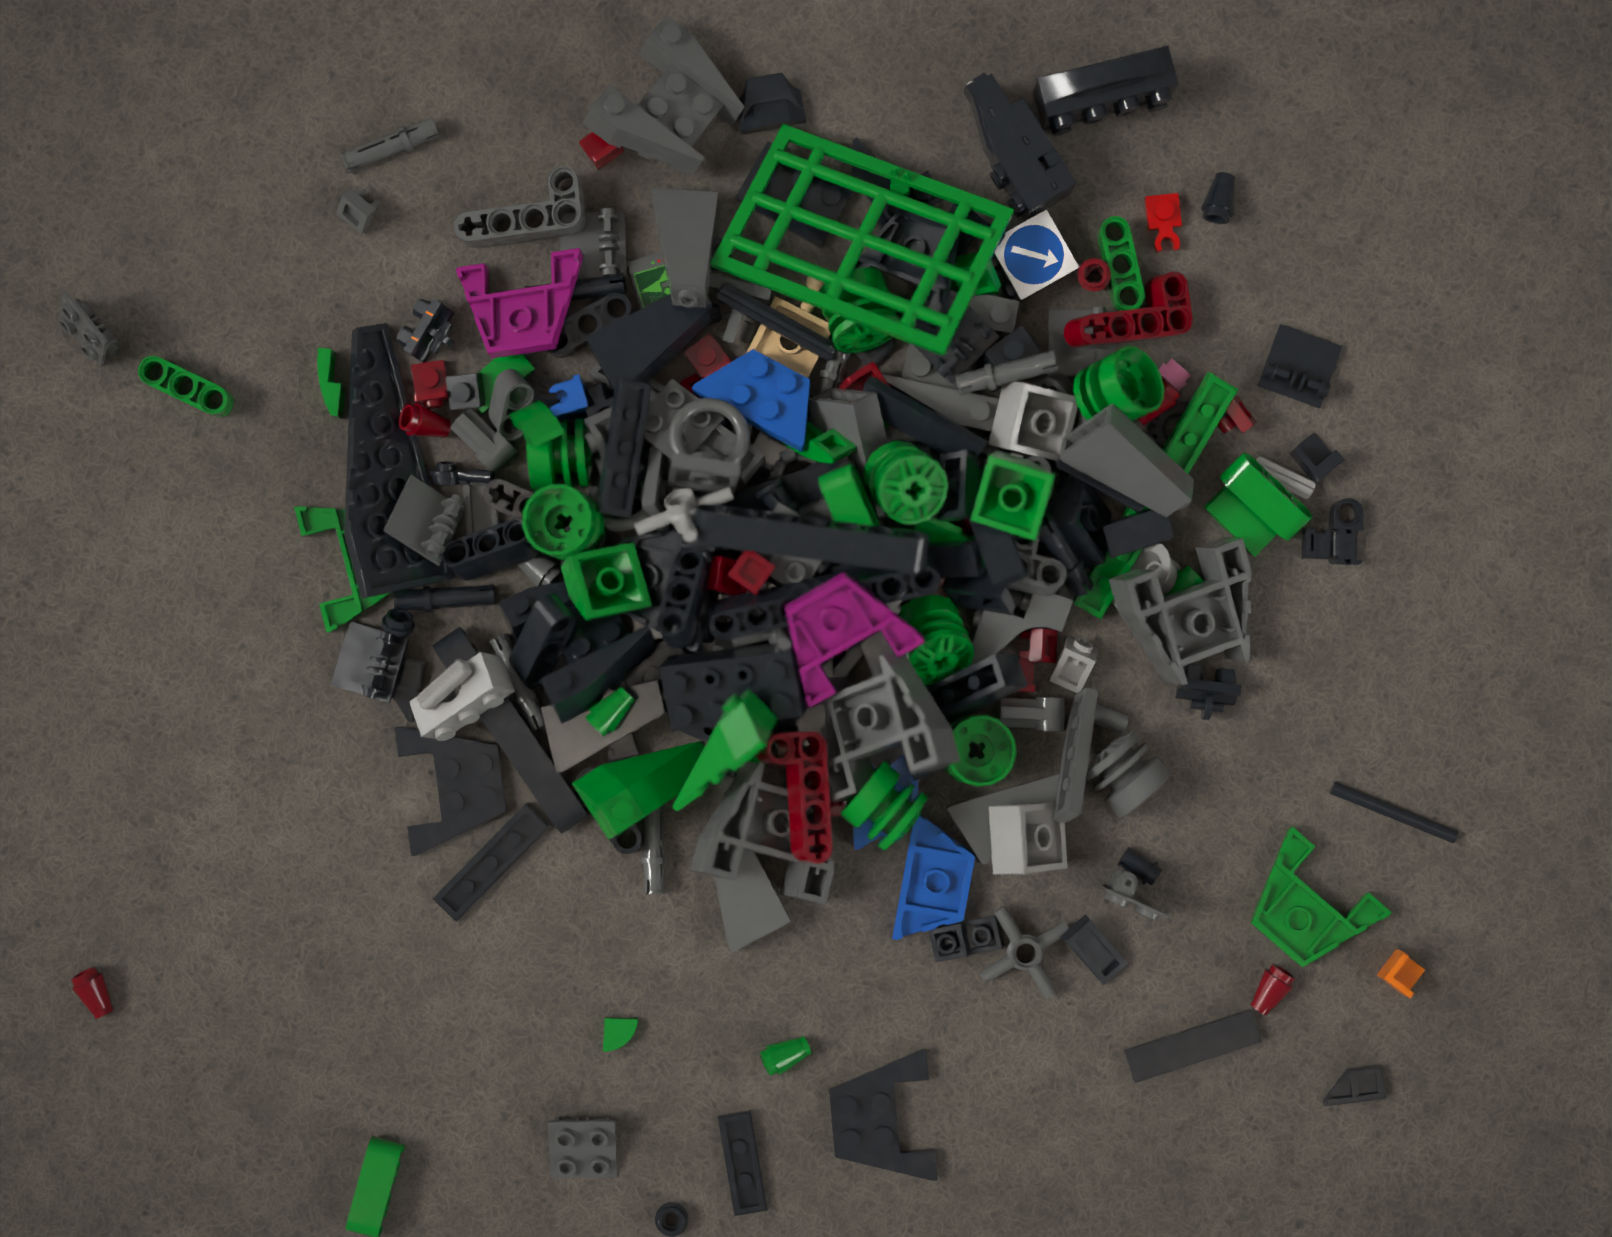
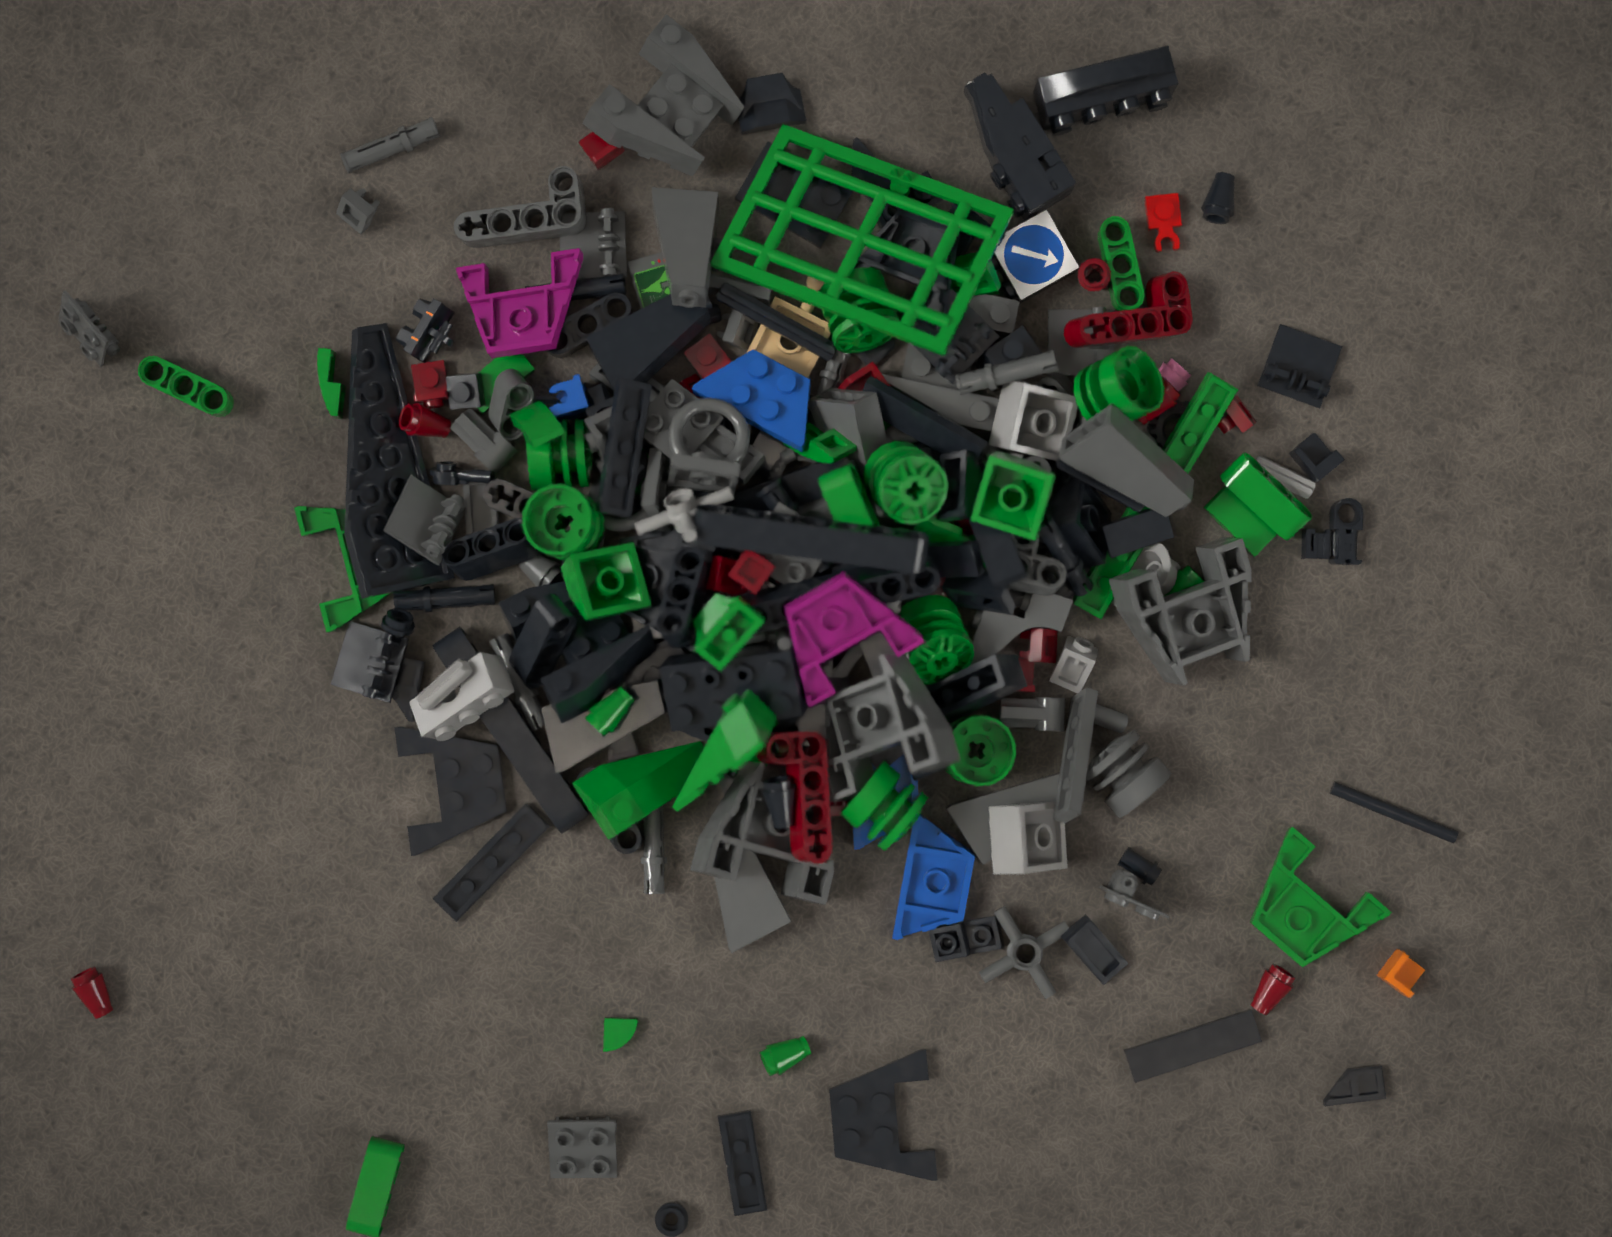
(724, 628): none -> green slope
(780, 799): none -> black cone
(1209, 695): black hips -> none

